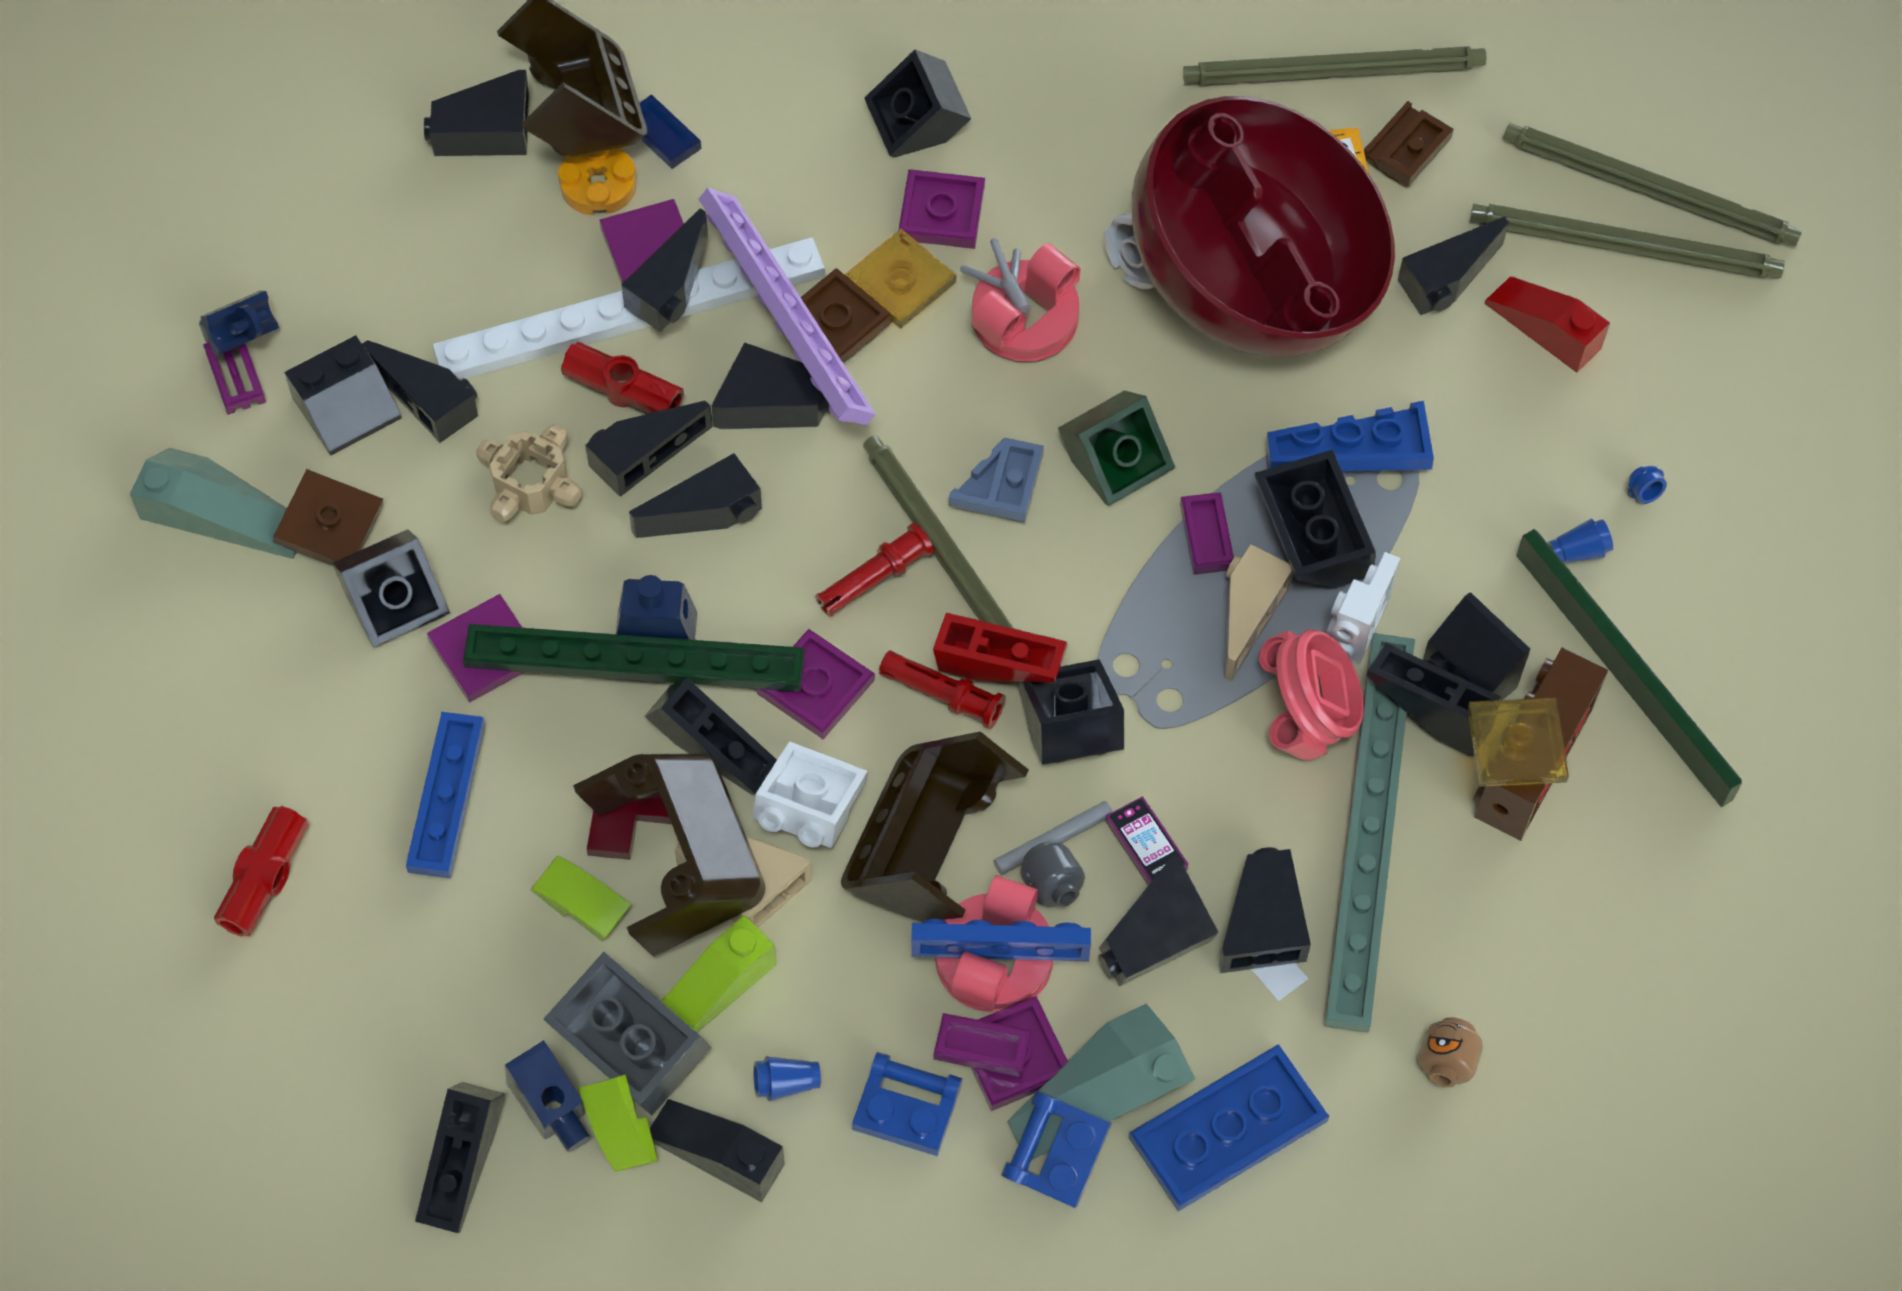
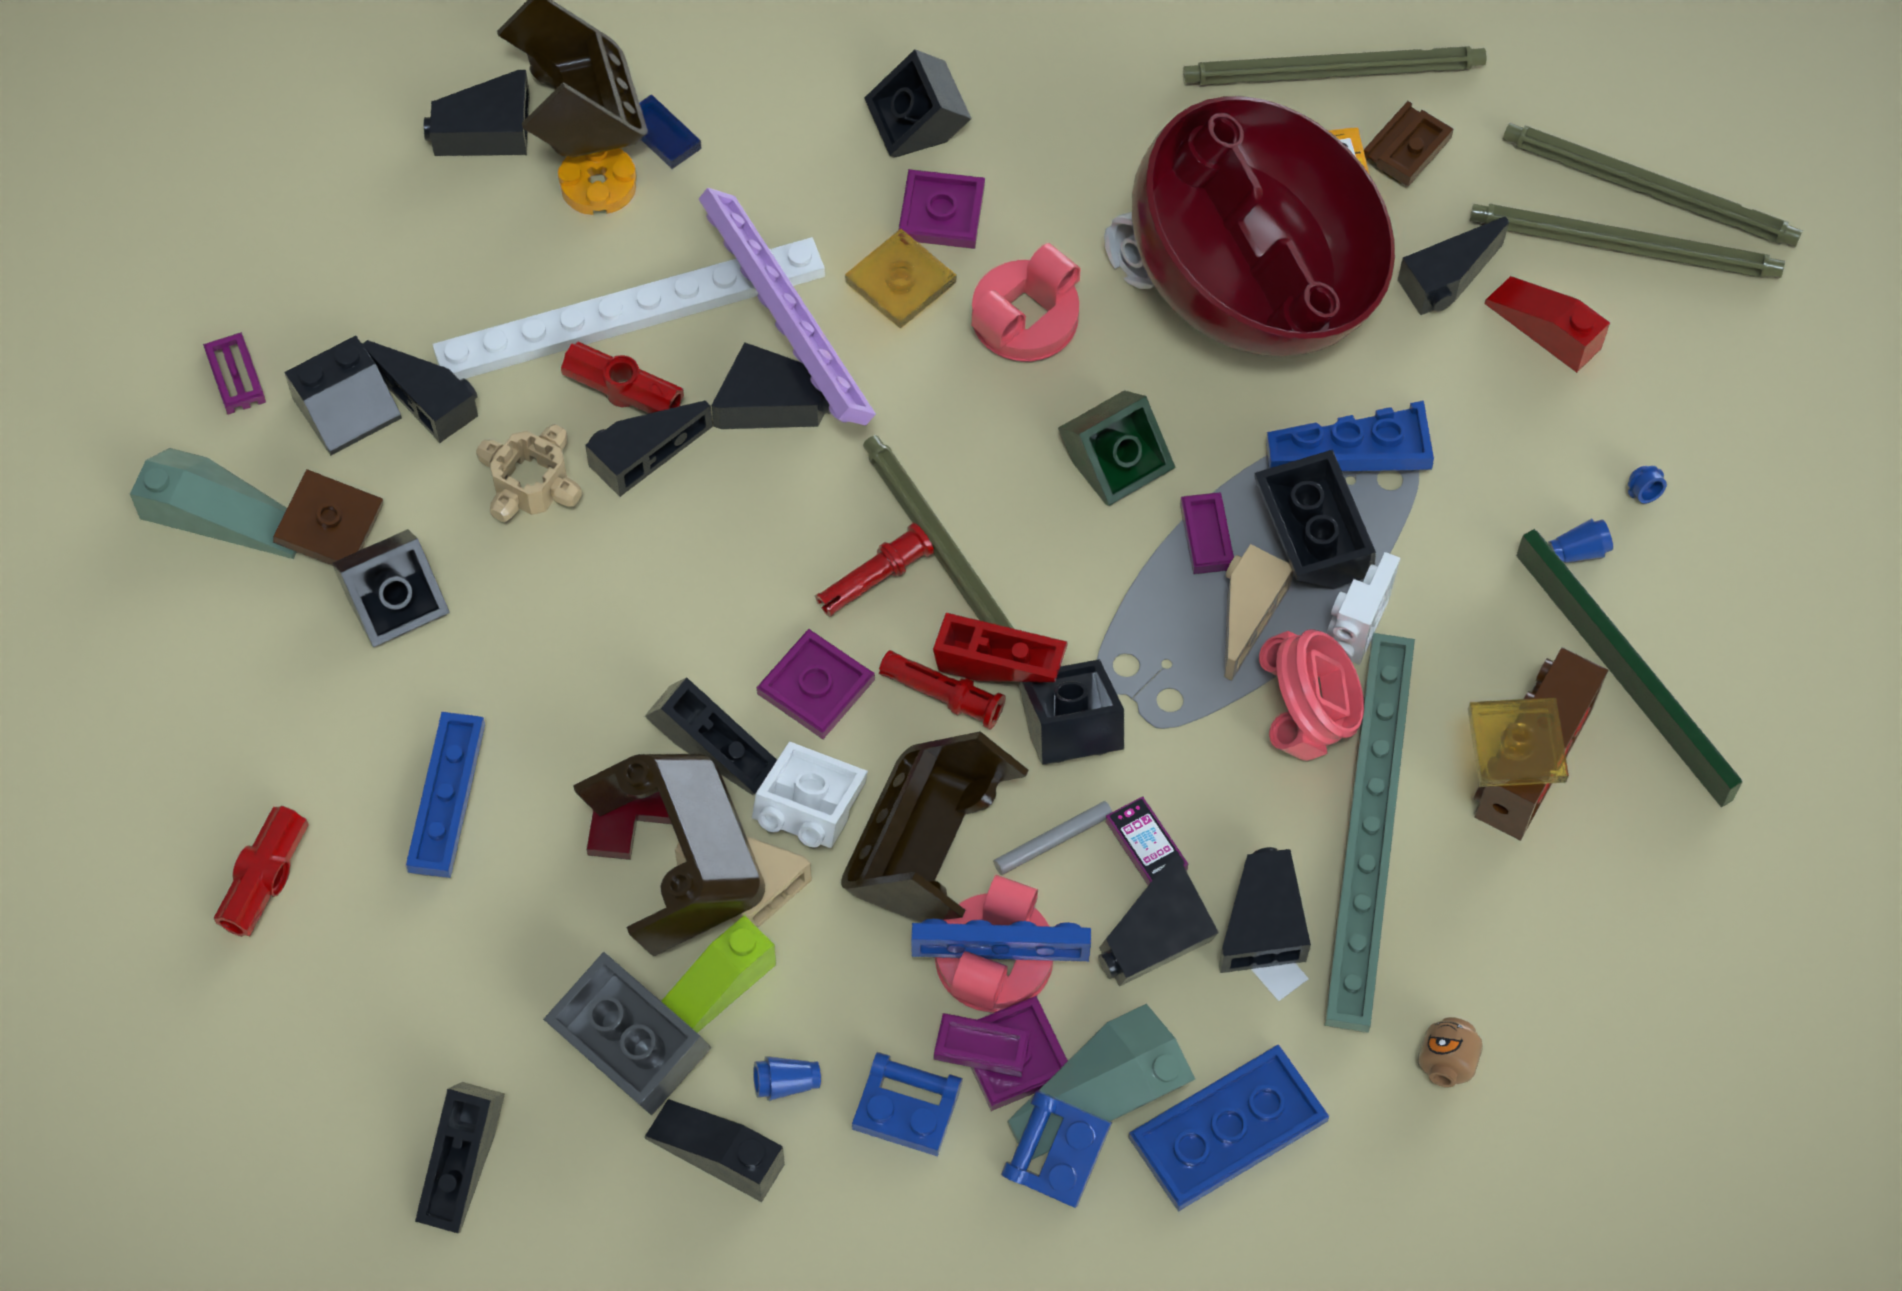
(238, 322): dark blue hips -> none
(450, 643): magenta tile -> none
(538, 1080): dark blue torso -> none
(580, 896): lime slope -> none
(615, 1124): lime slope -> none
(634, 657): dark green tile -> none
(638, 234): magenta tile -> none
(656, 609): dark blue torso -> none
(664, 282): black slope -> none
(703, 502): black slope -> none
(845, 313): reddish brown plate -> none
(1002, 482): sand blue wing -> none
(1010, 277): light grey plant -> none
(1054, 873): dark grey head -> none
(1429, 694): black slope -> none
(1478, 648): black slope -> none

